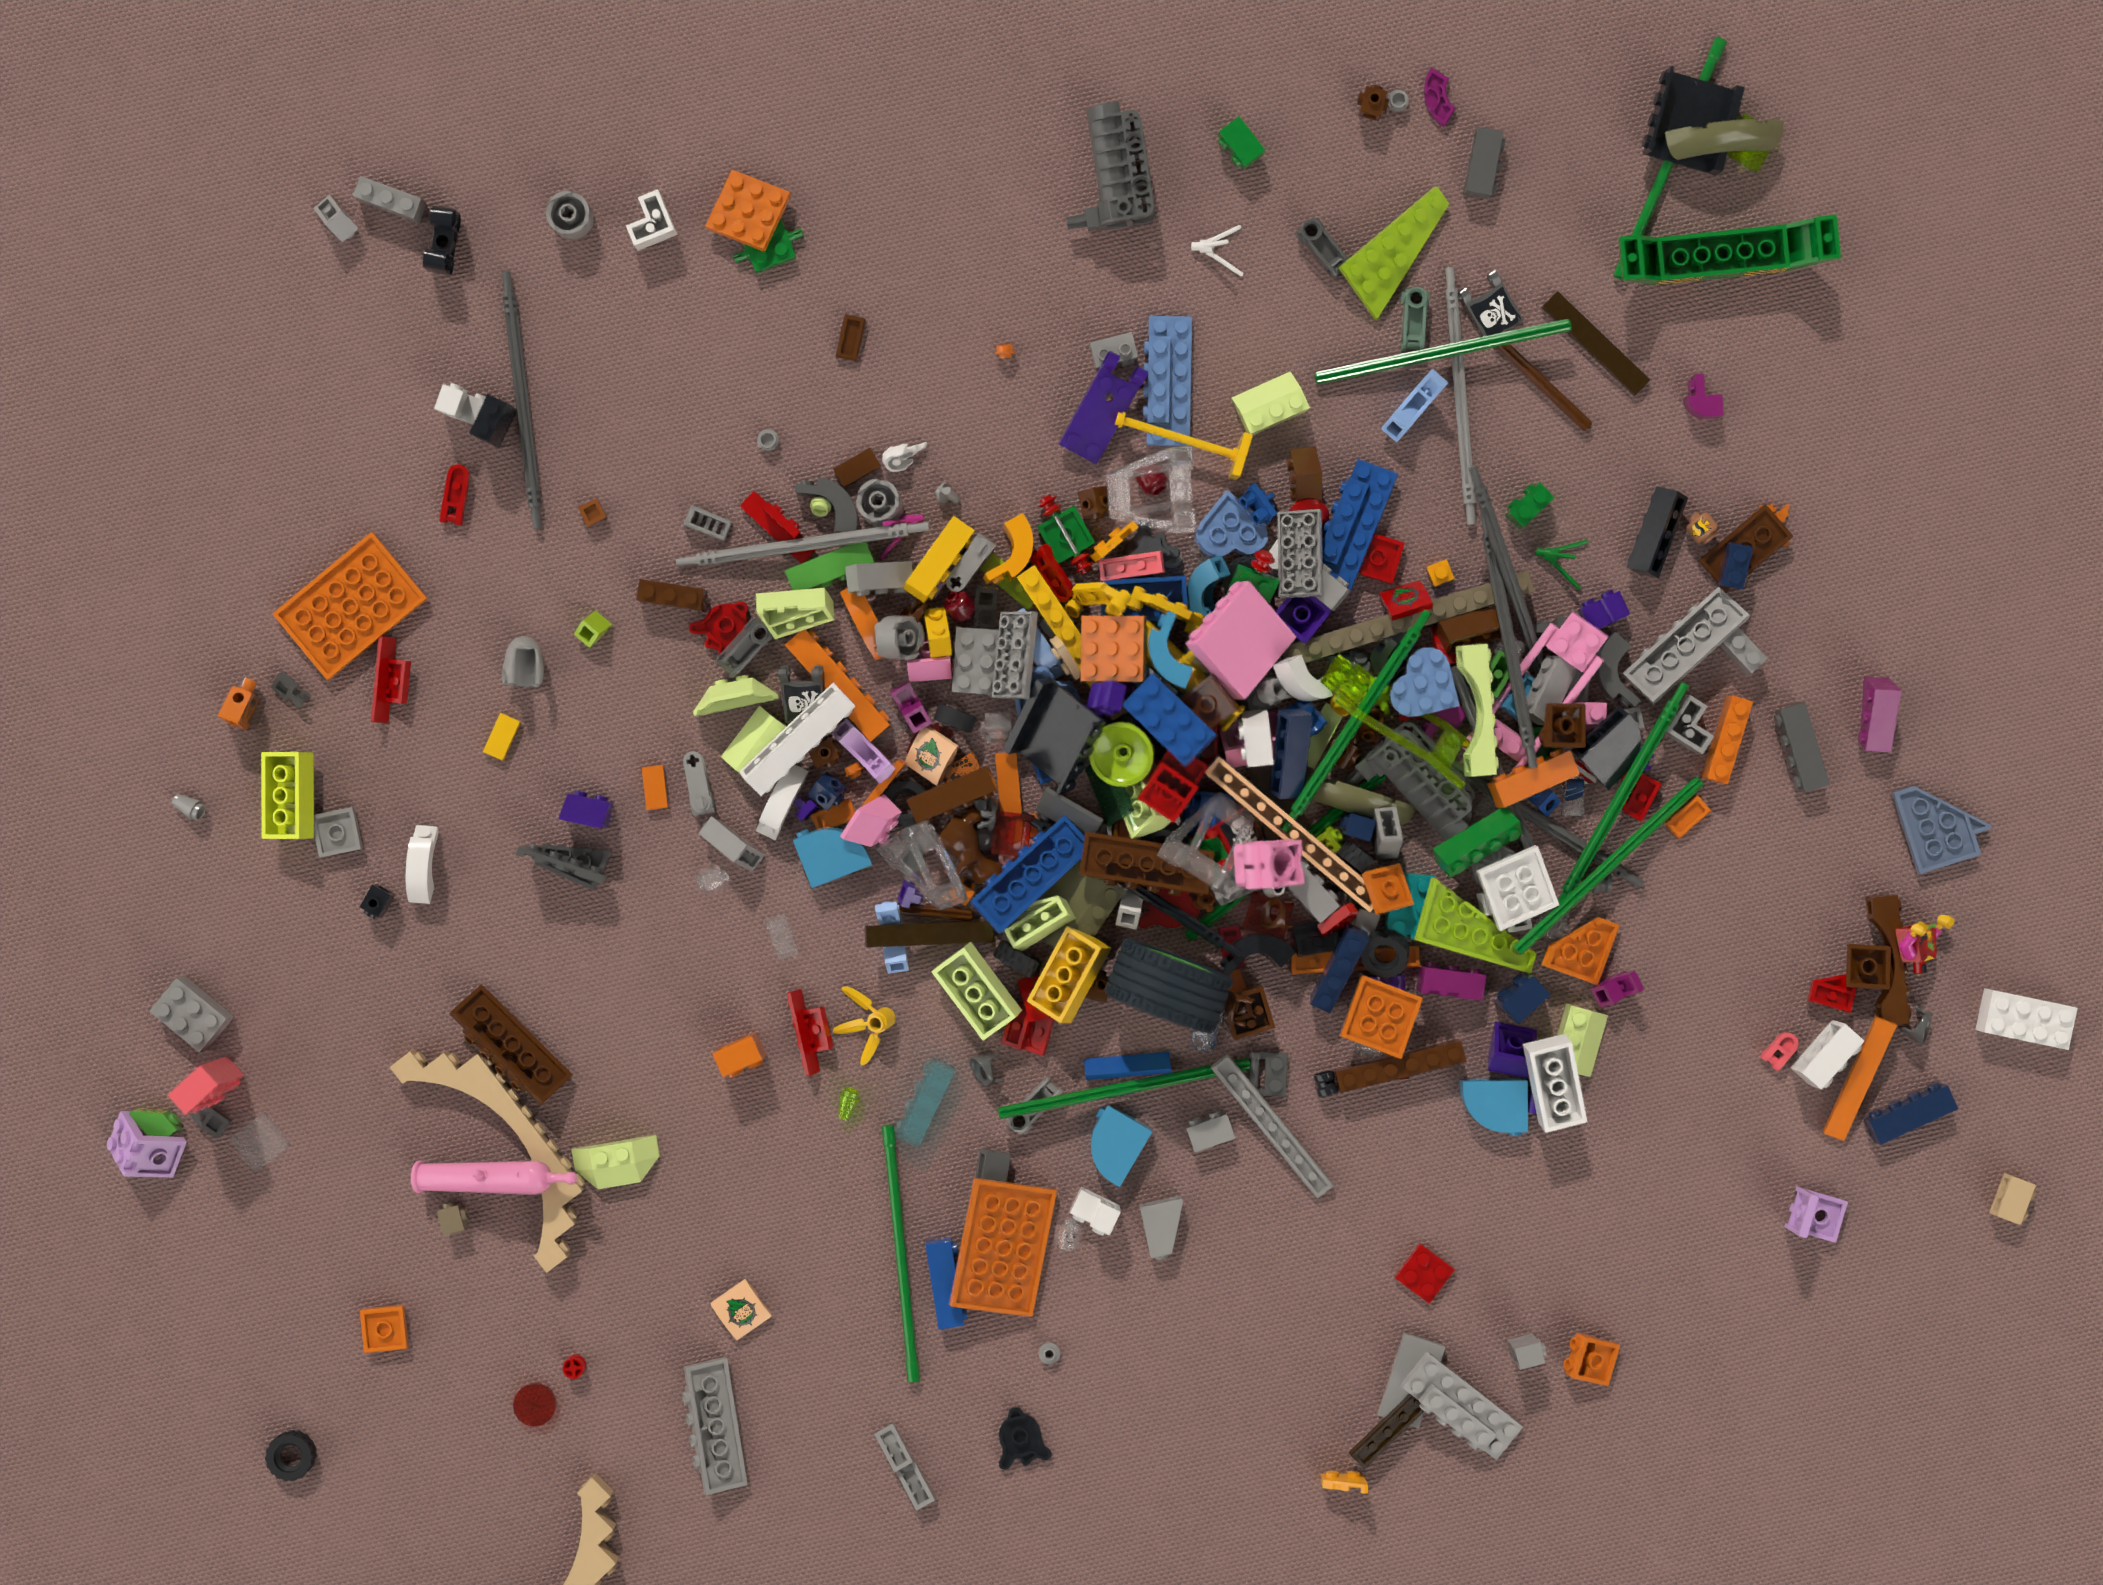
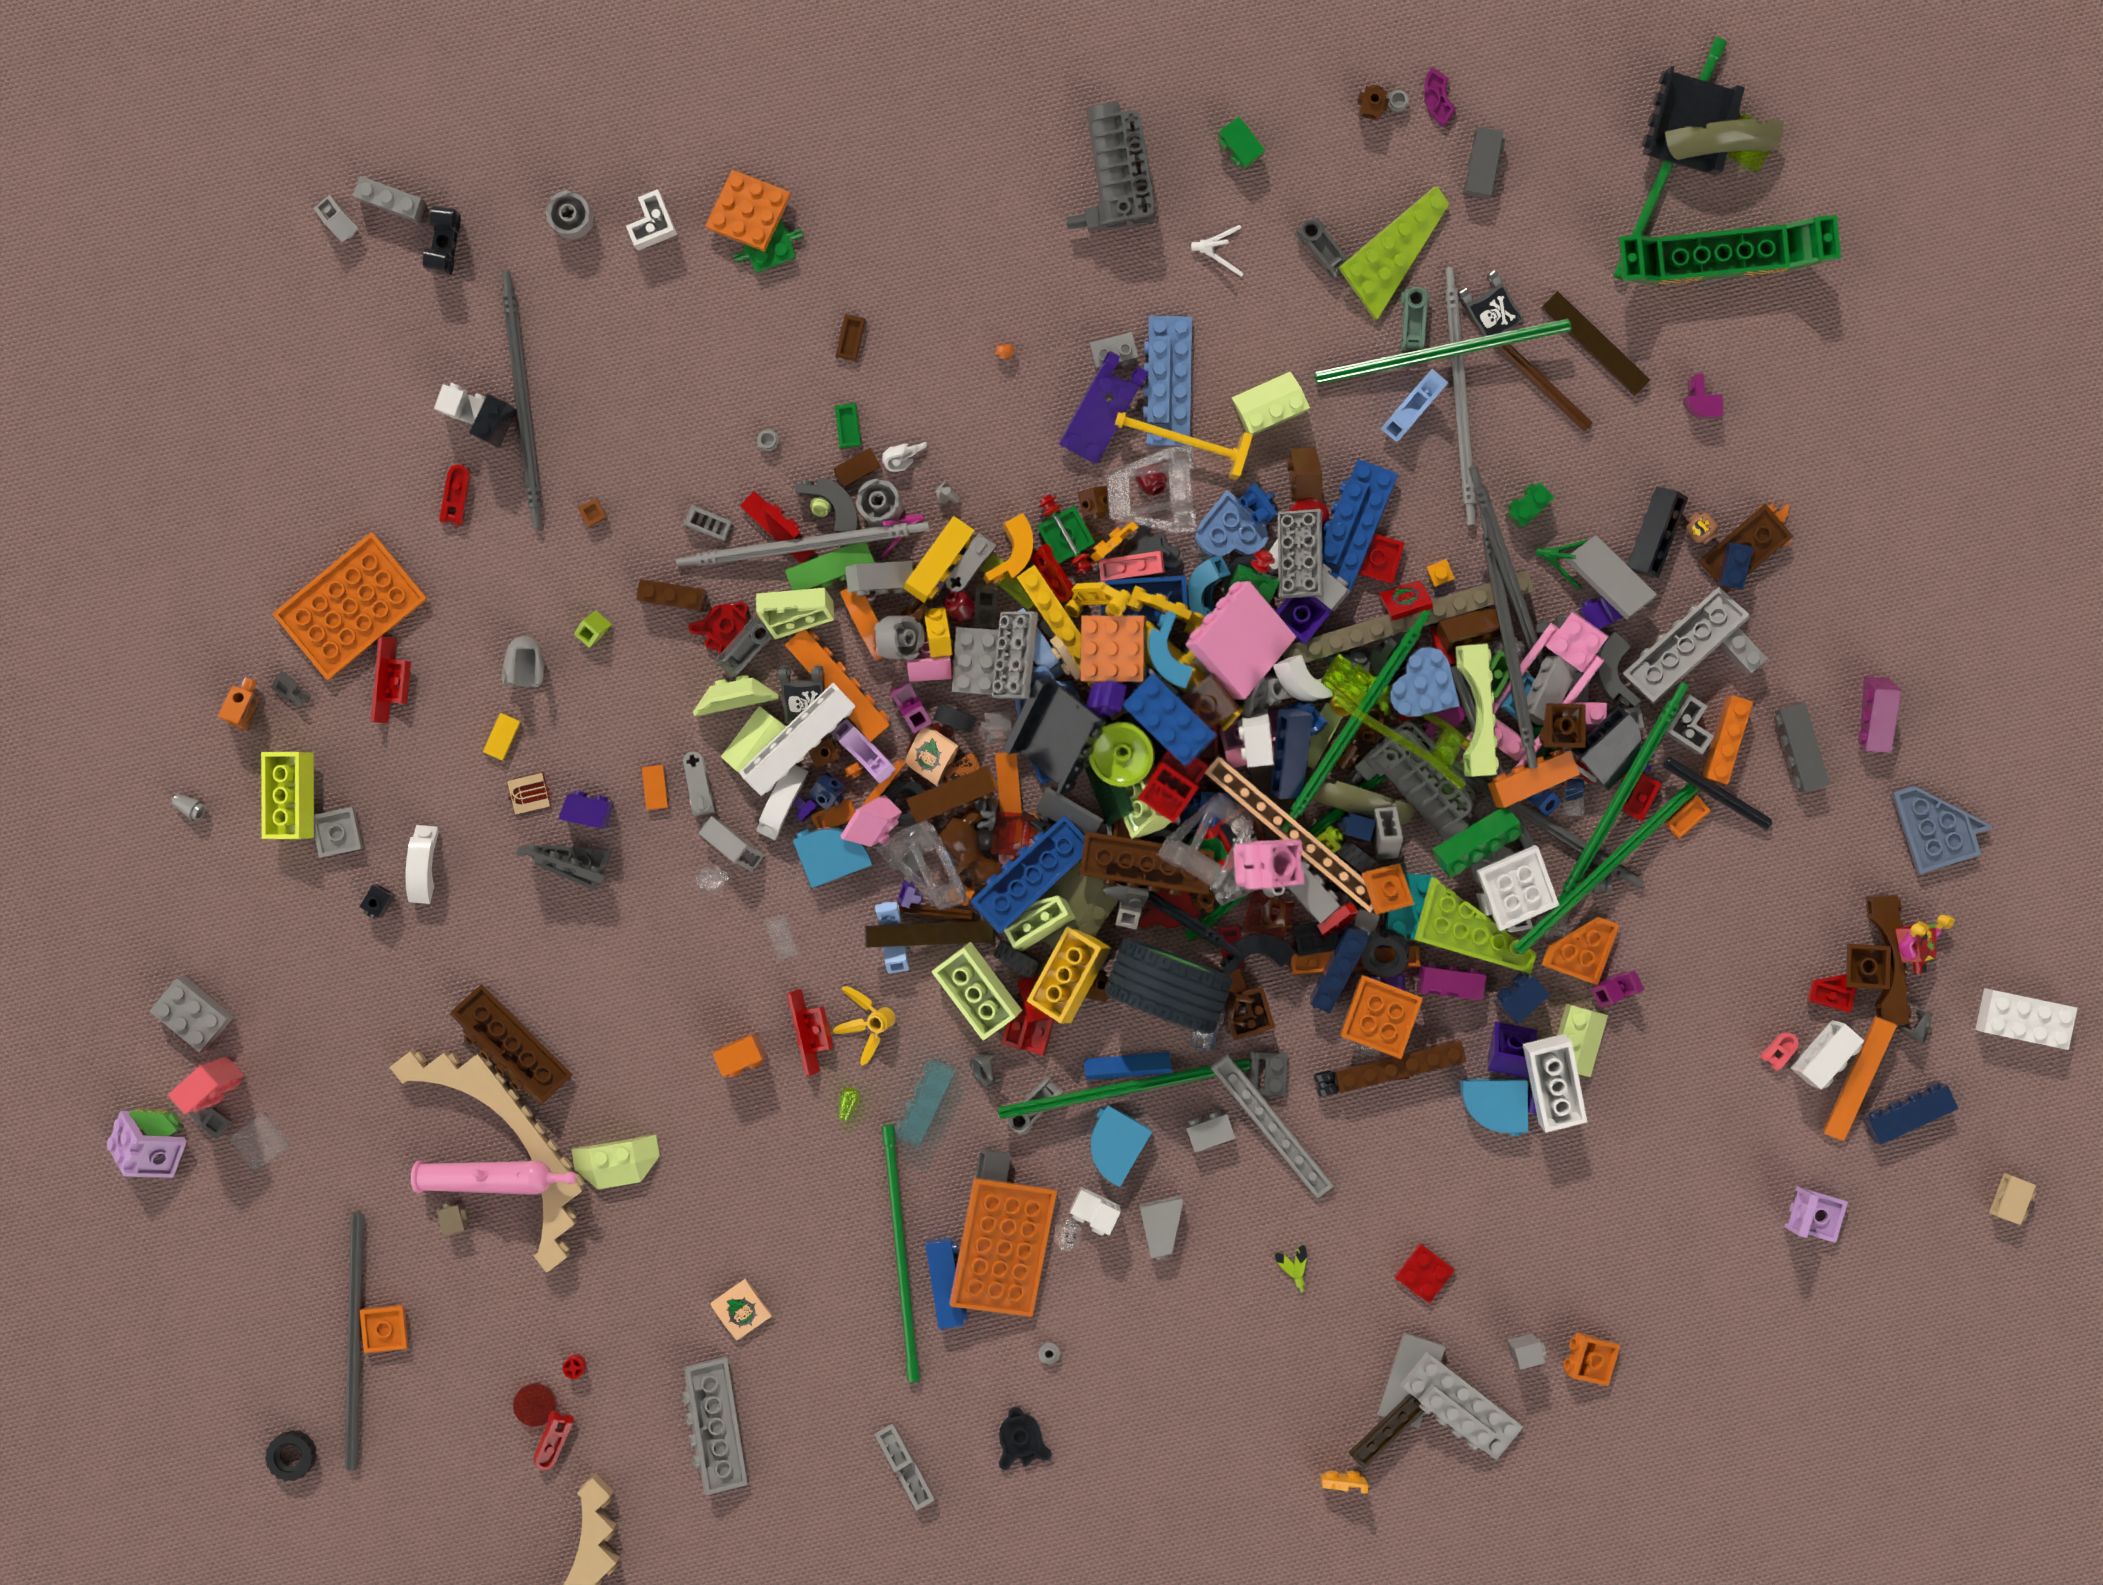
(354, 1341): none -> dark grey axle
(529, 793): none -> piece
(552, 1440): none -> red plate
(847, 426): none -> green tile
(1128, 896): none -> dark grey plate
(1256, 700): none -> dark grey plate
(1294, 1270): none -> lime piece
(1611, 577): none -> light grey tile
(1717, 793): none -> black axle

